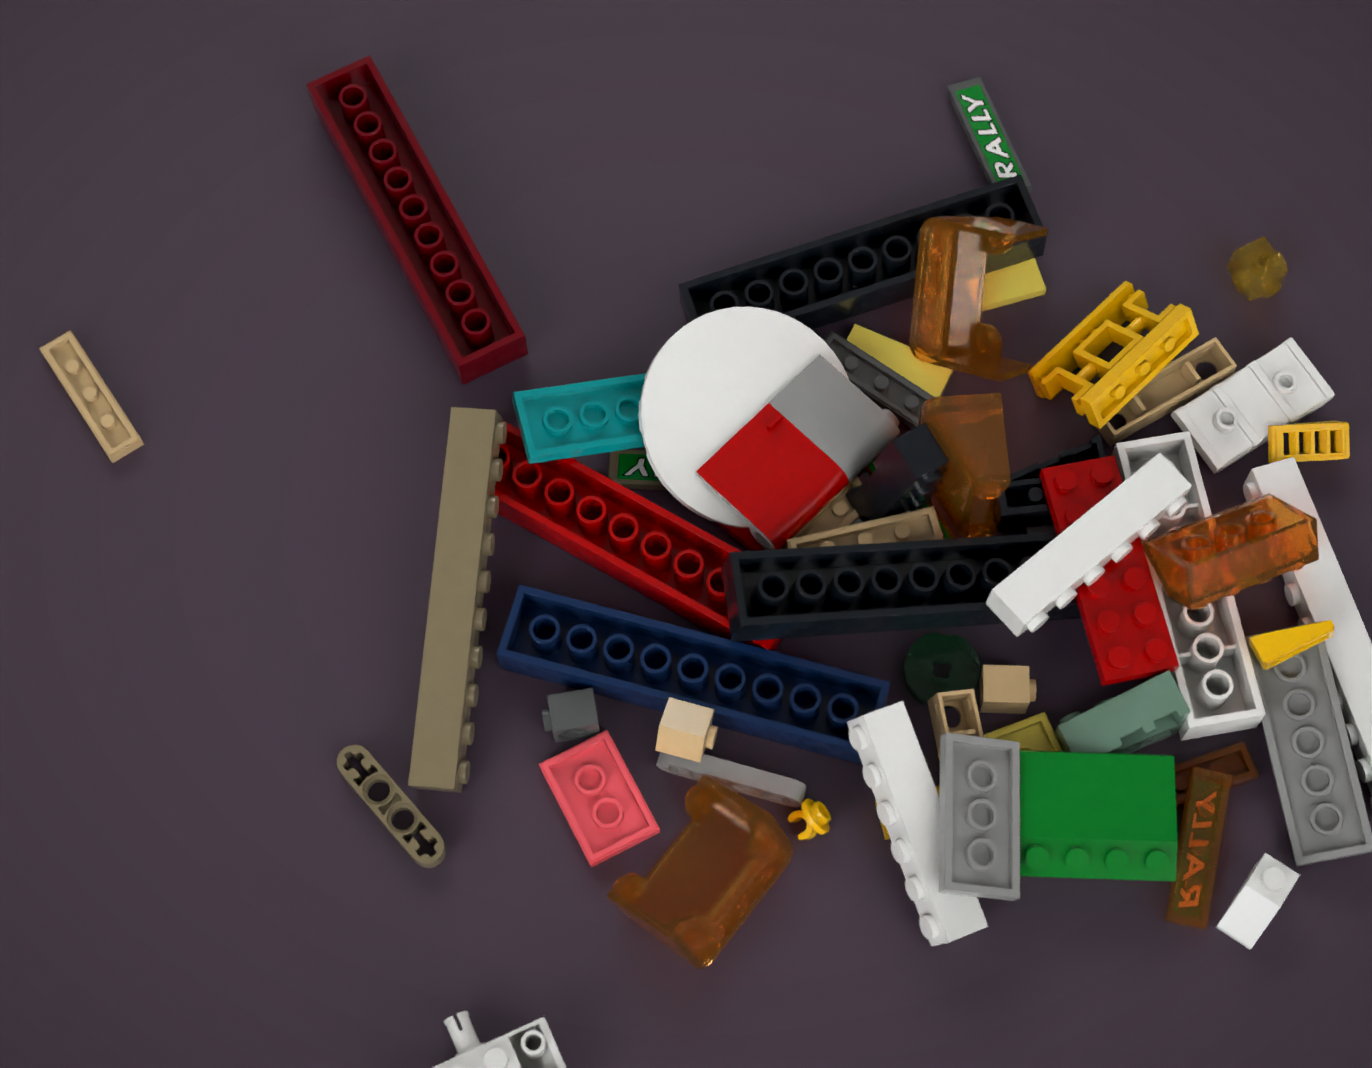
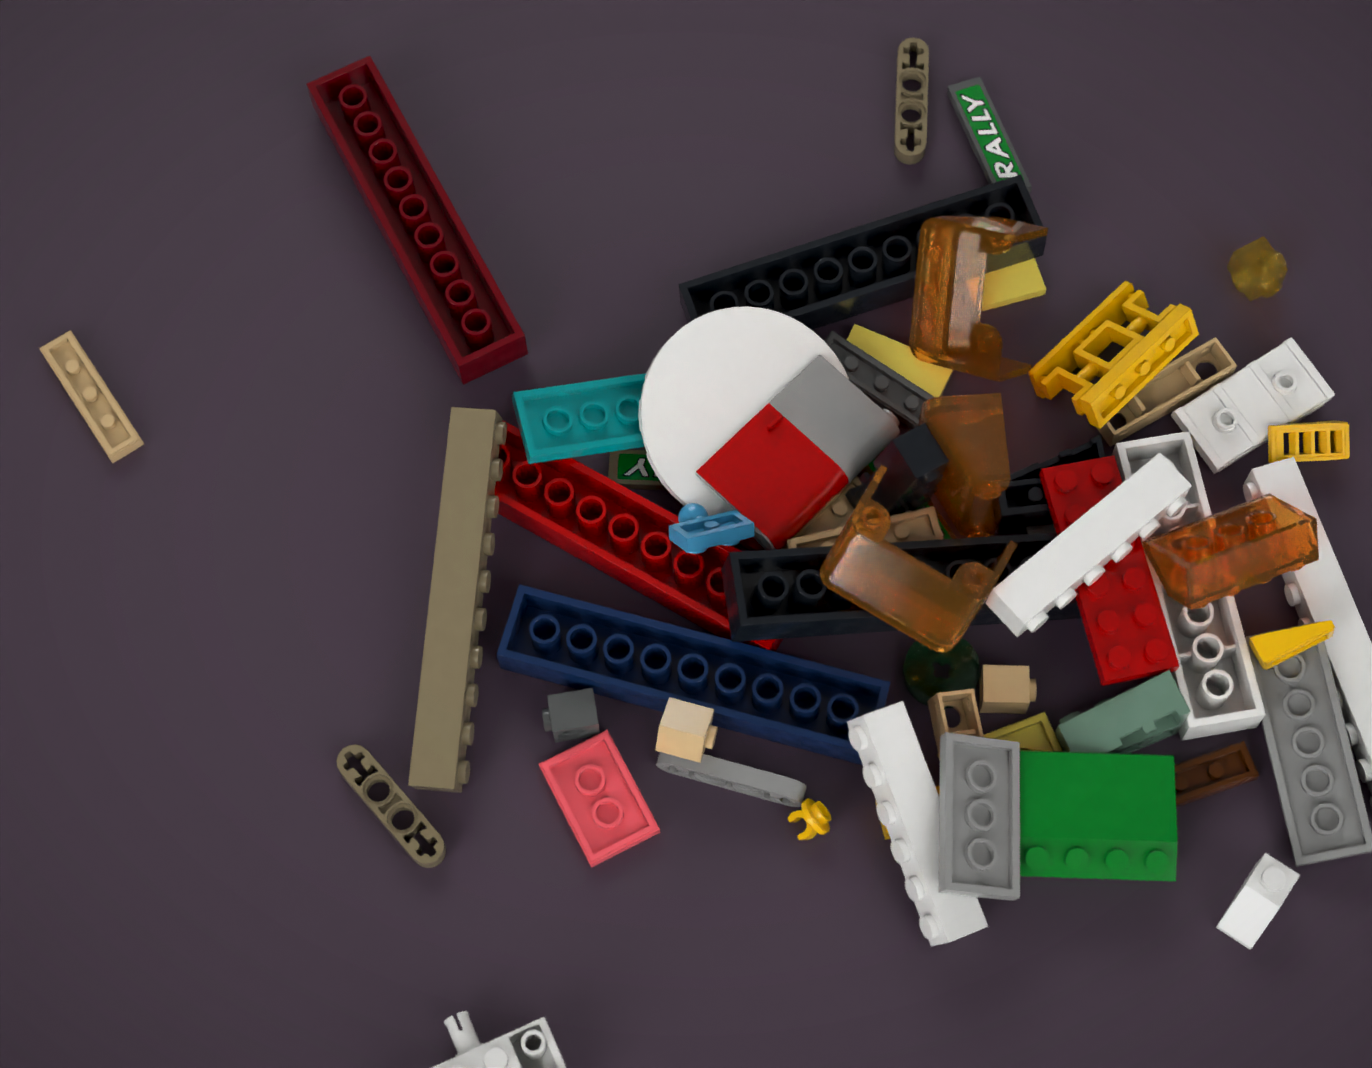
(699, 531): none -> dark azure plate
(707, 875): clear orange windscreen -> none
(899, 585): none -> clear orange windscreen
(909, 100): none -> dark tan beam
(1198, 848): clear orange tile -> none

